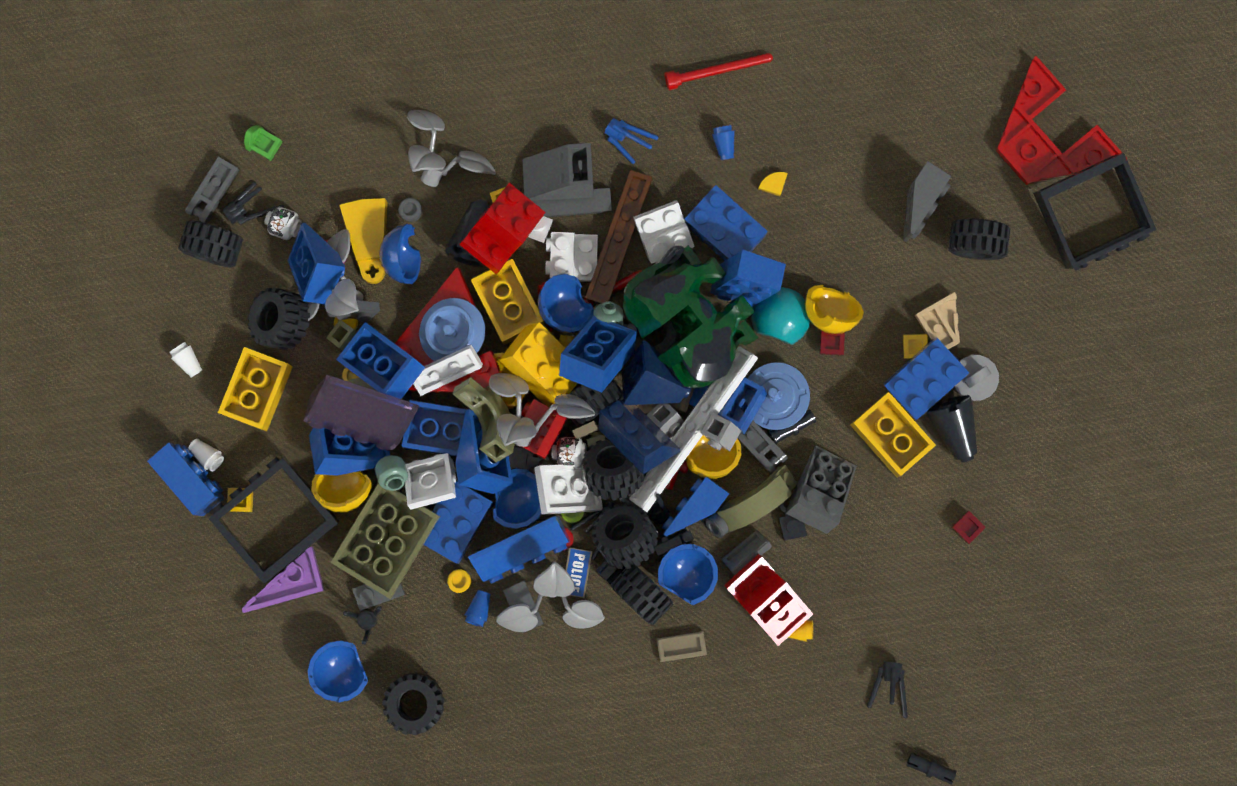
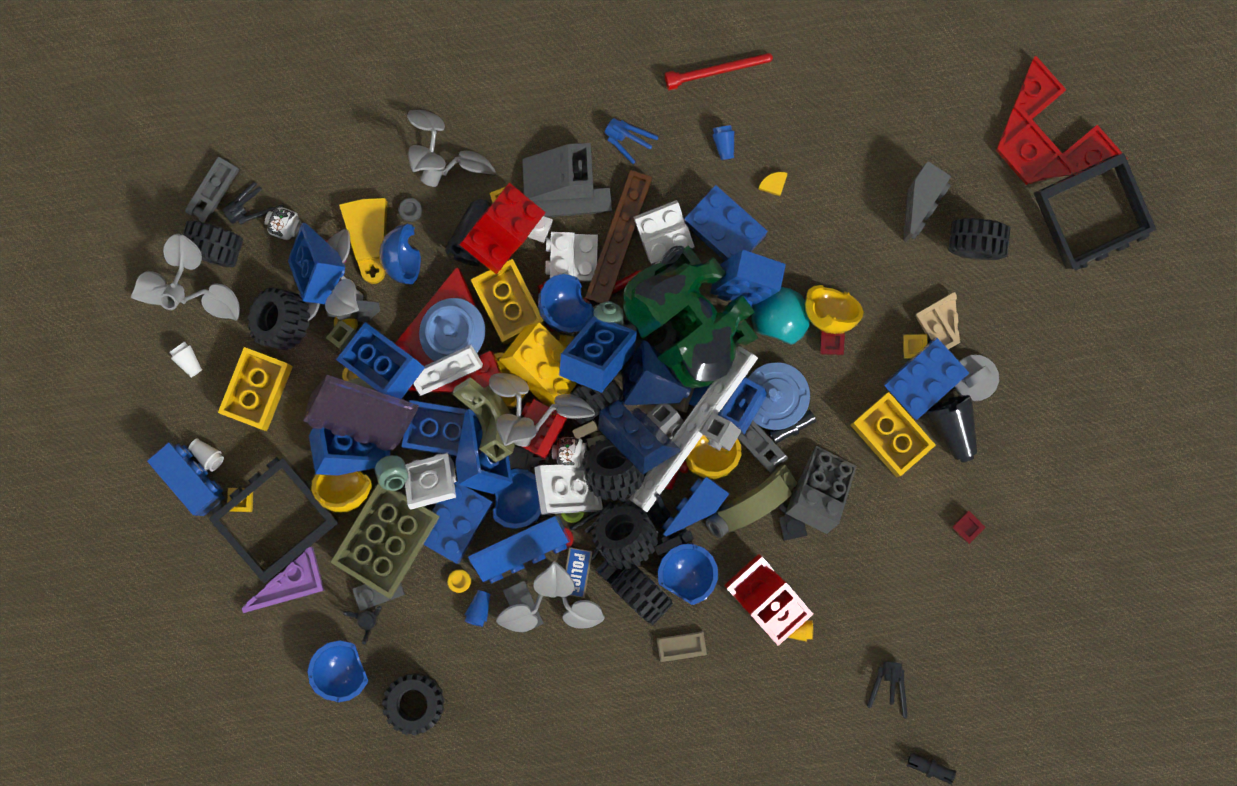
(182, 252): none -> light grey plant
(261, 142): bright green tile -> none
(746, 551): dark grey tile -> none

